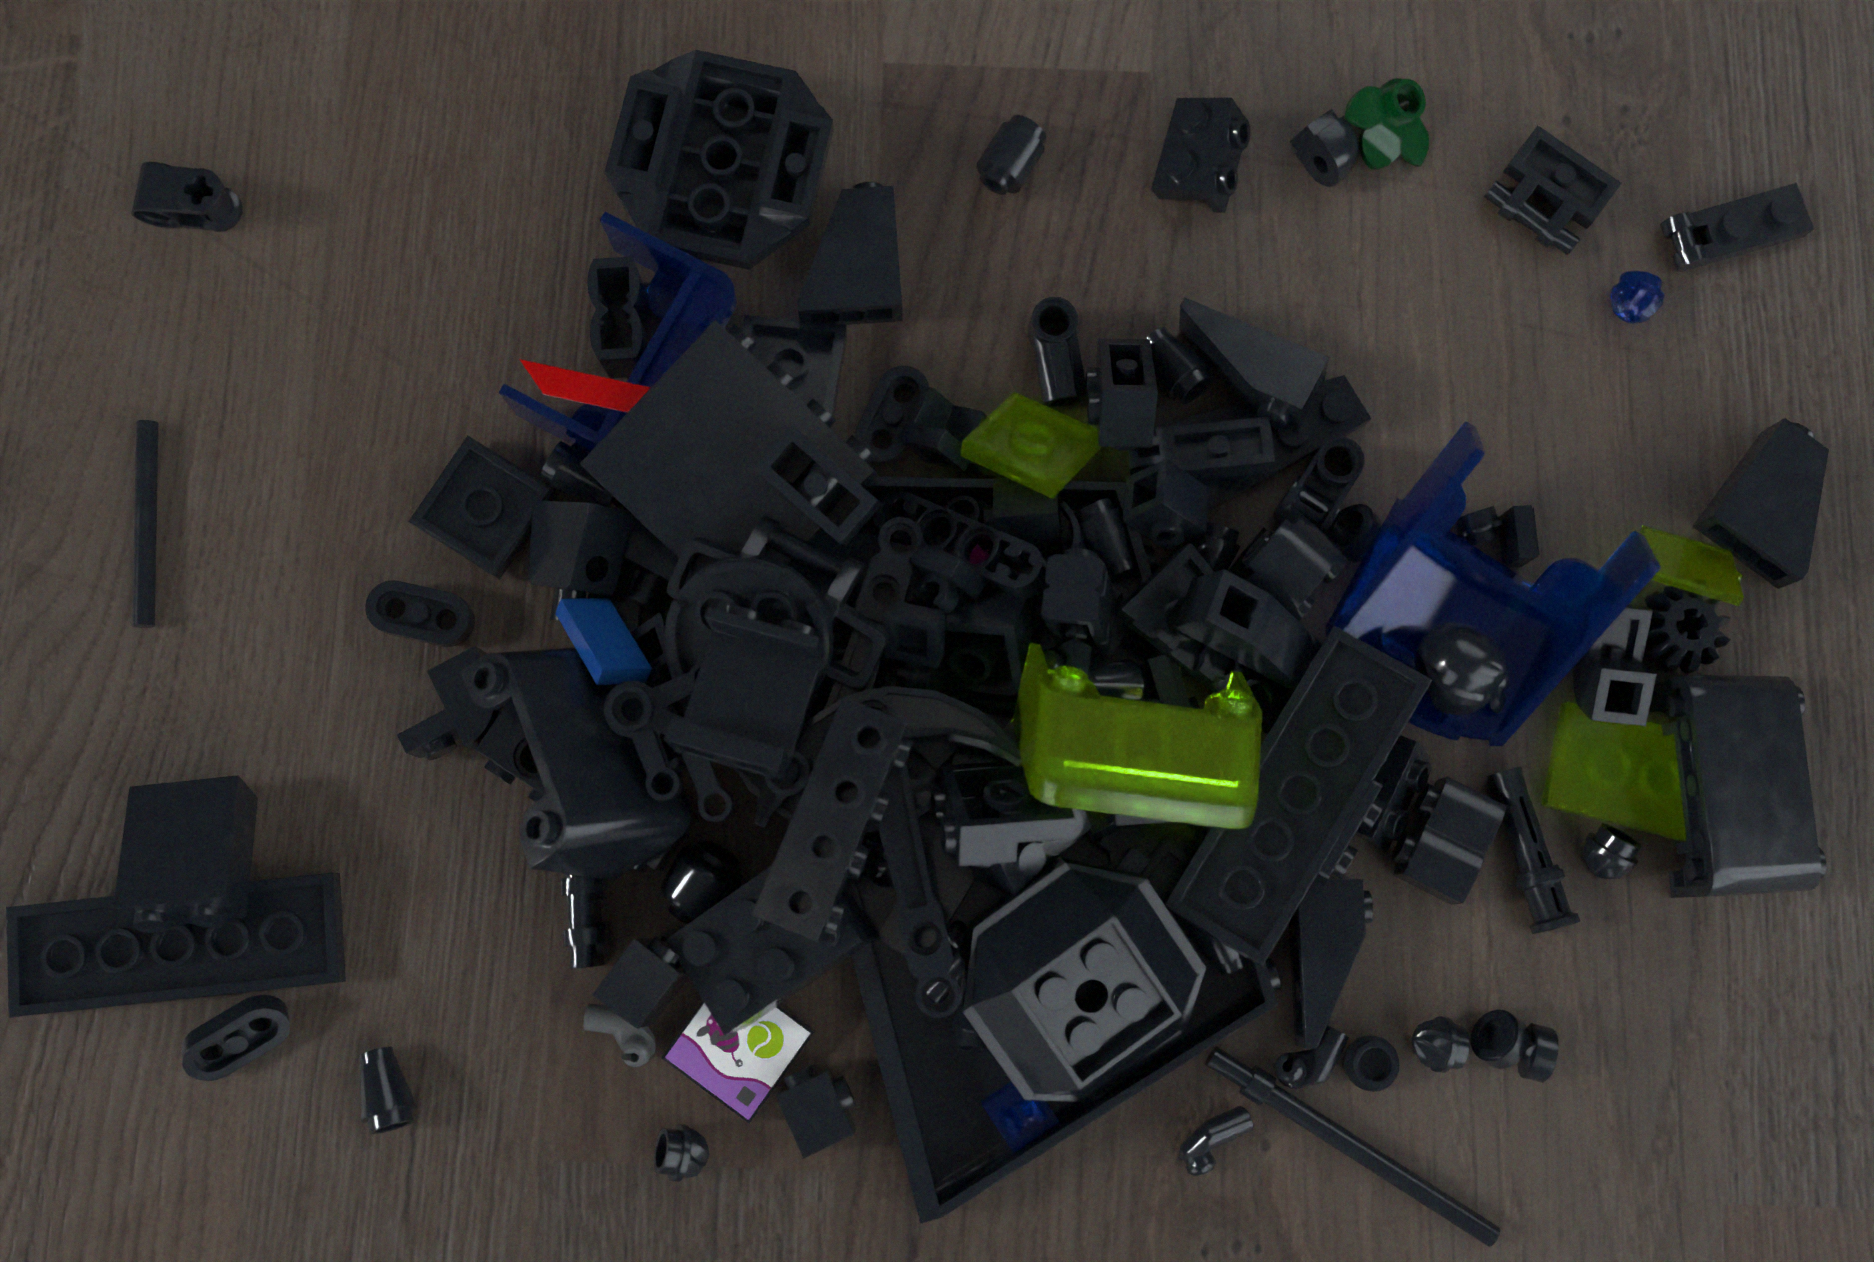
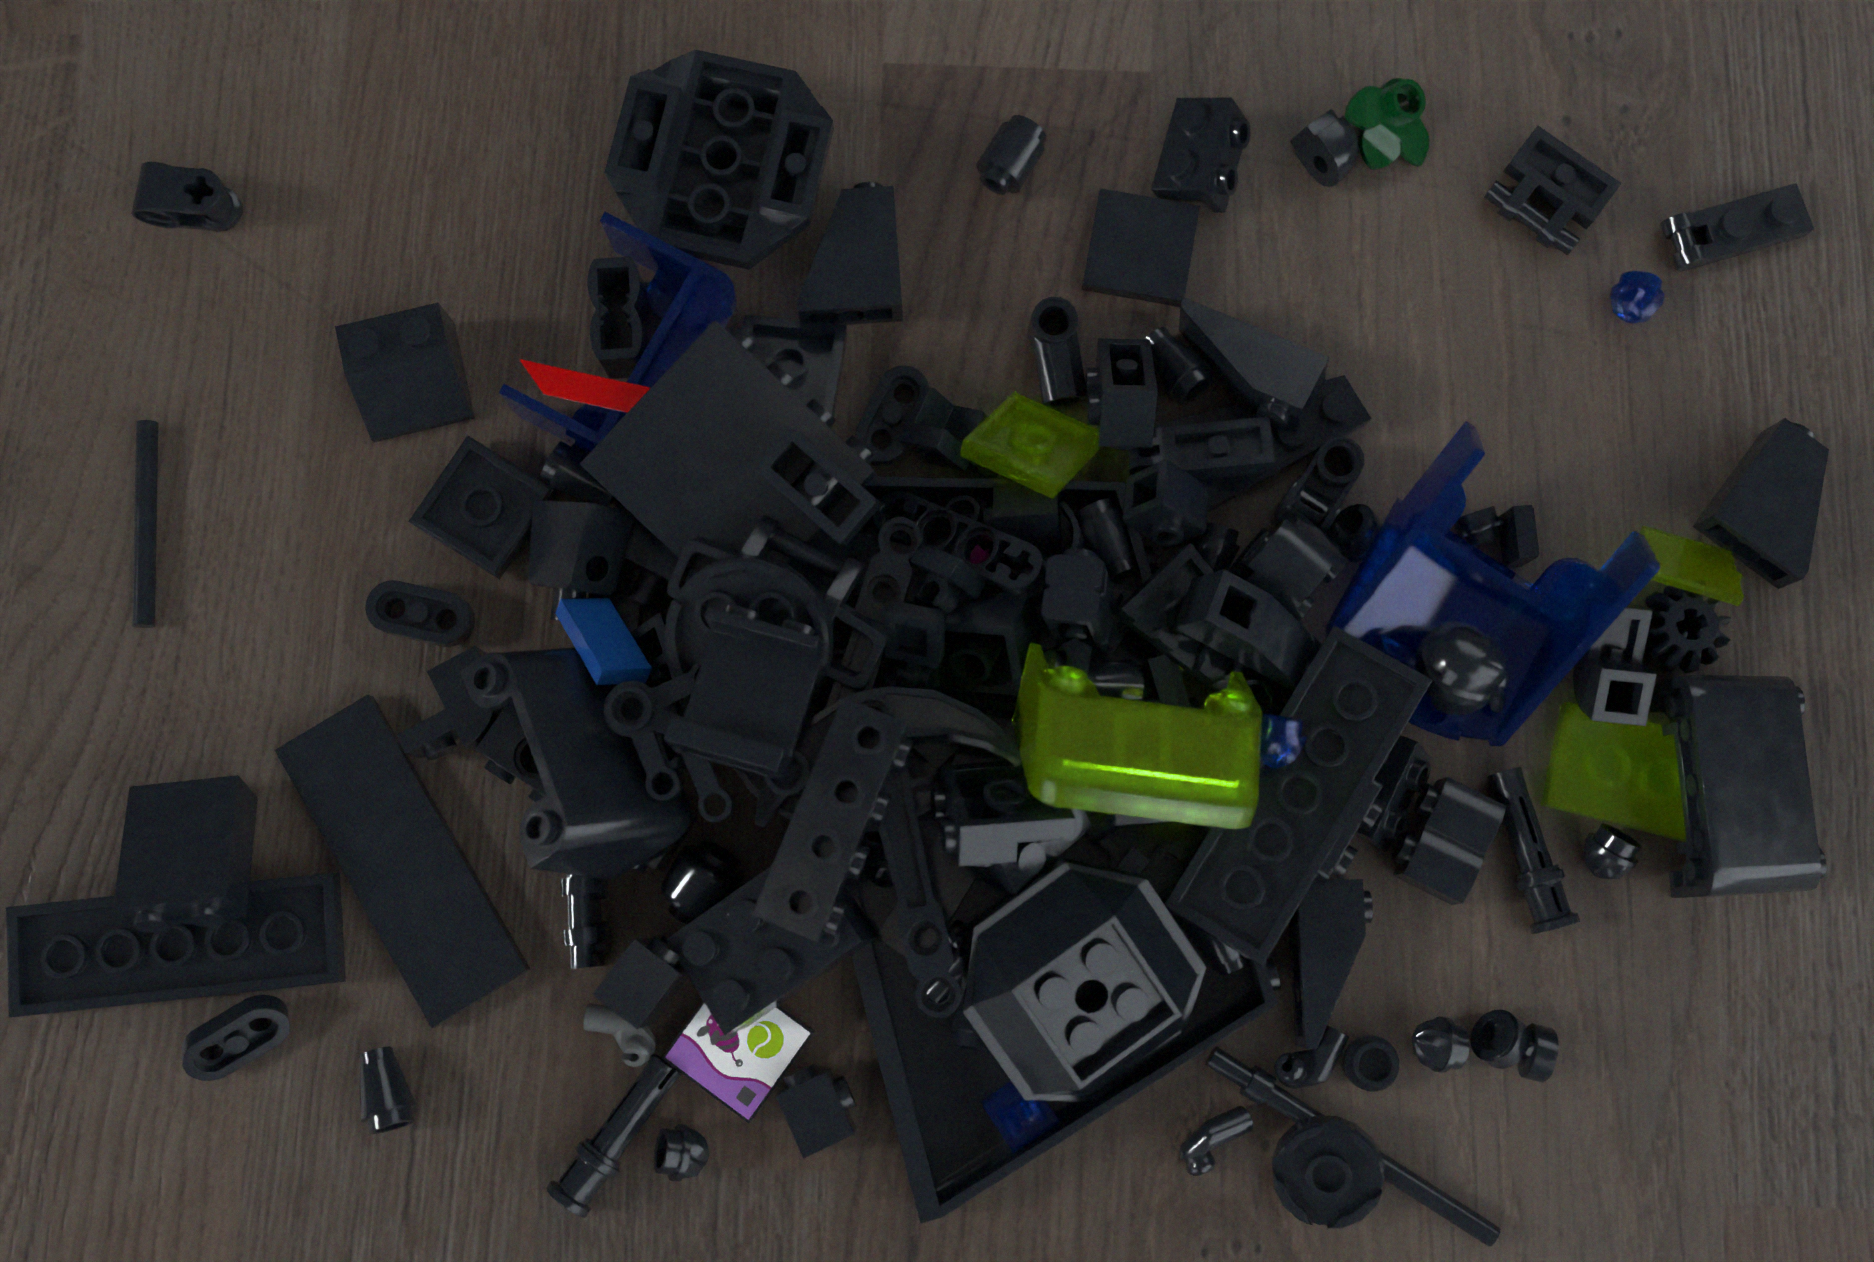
(402, 861): none -> black tile
(405, 371): none -> black slope
(599, 1156): none -> black pin
(1140, 247): none -> black tile
(1280, 740): none -> clear blue plate
(1328, 1171): none -> black tile

